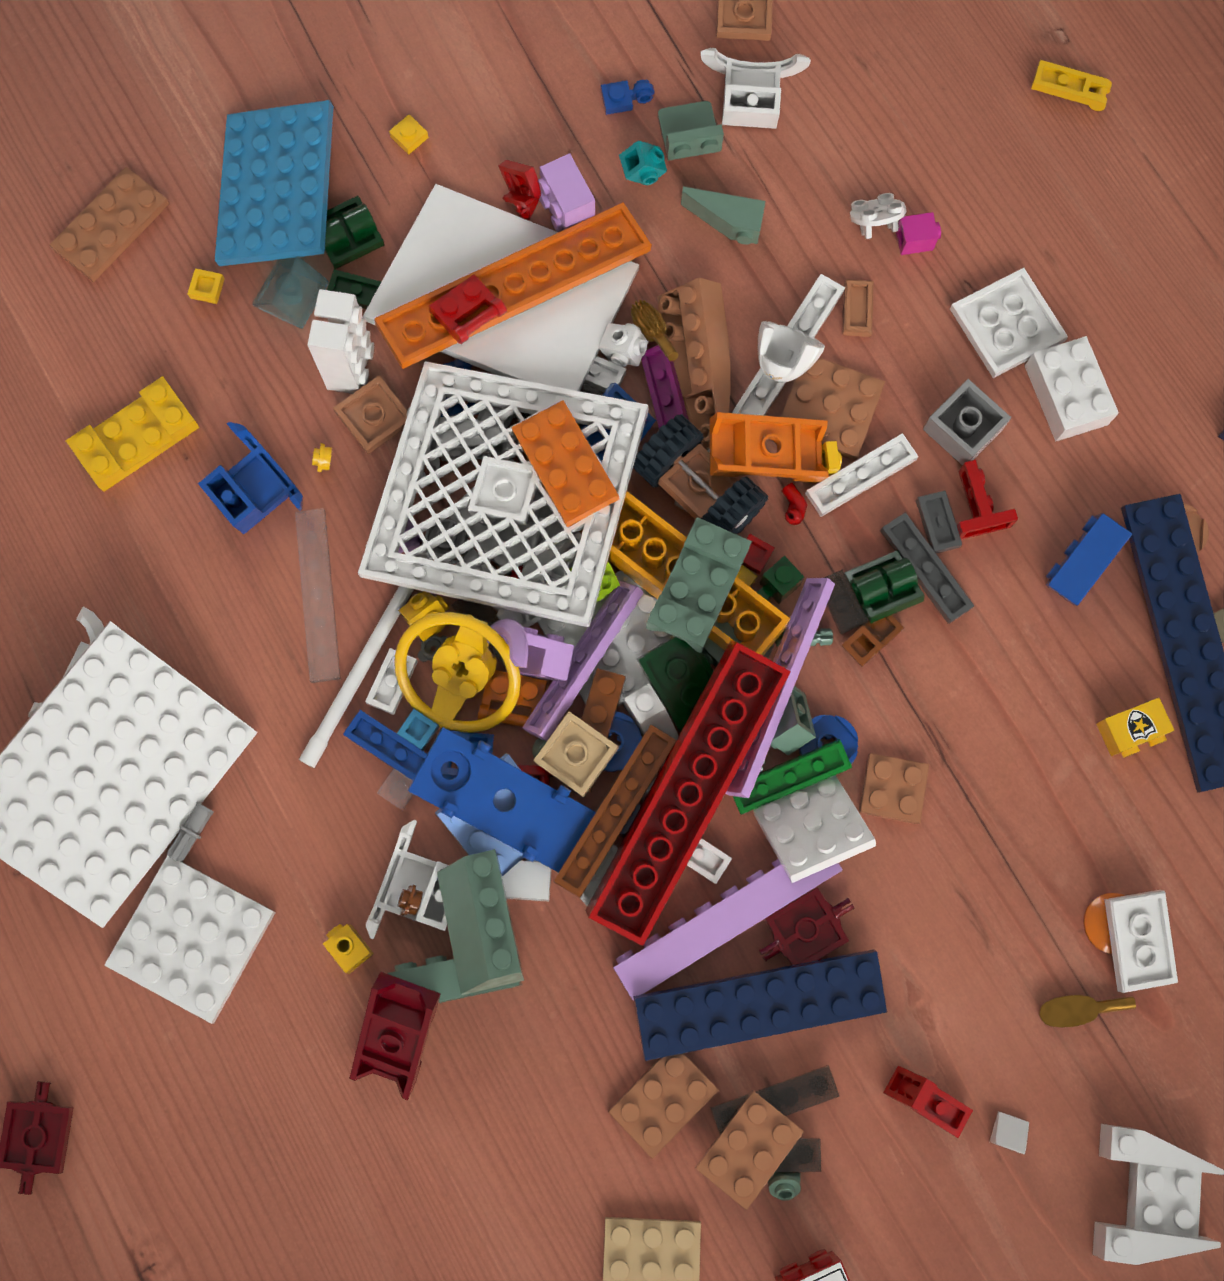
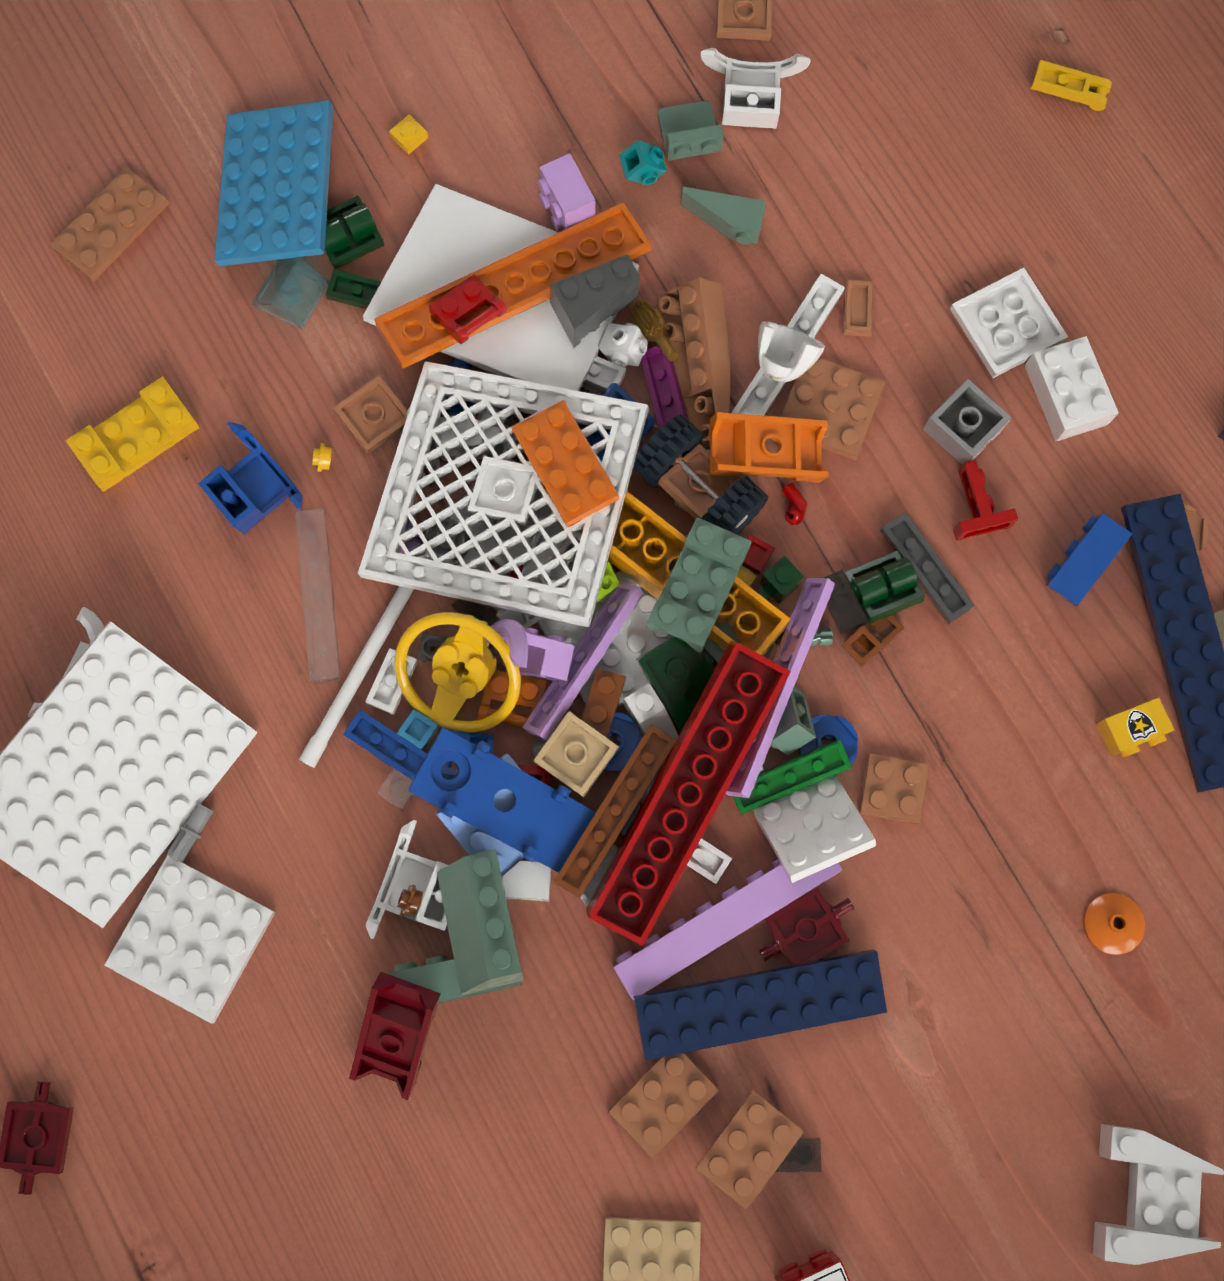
(206, 286): yellow plate -> none
(342, 344): white piece -> none
(347, 947): yellow brick -> none
(421, 606): yellow brick -> none
(523, 187): red slope -> none
(593, 296): none -> dark grey wedge
(619, 98): blue plate -> none
(785, 1185): sand green plate -> none
(786, 1096): clear smoke plate -> none
(831, 457): yellow plate -> none
(861, 475): white plate -> none
(877, 212): white plate -> none
(918, 233): dark pink brick -> none
(928, 1100): red bracket -> none
(939, 522): dark grey plate -> none
(1010, 1132): white slope -> none
(1080, 1009): pearl gold piece -> none
(1141, 941): white tile -> none

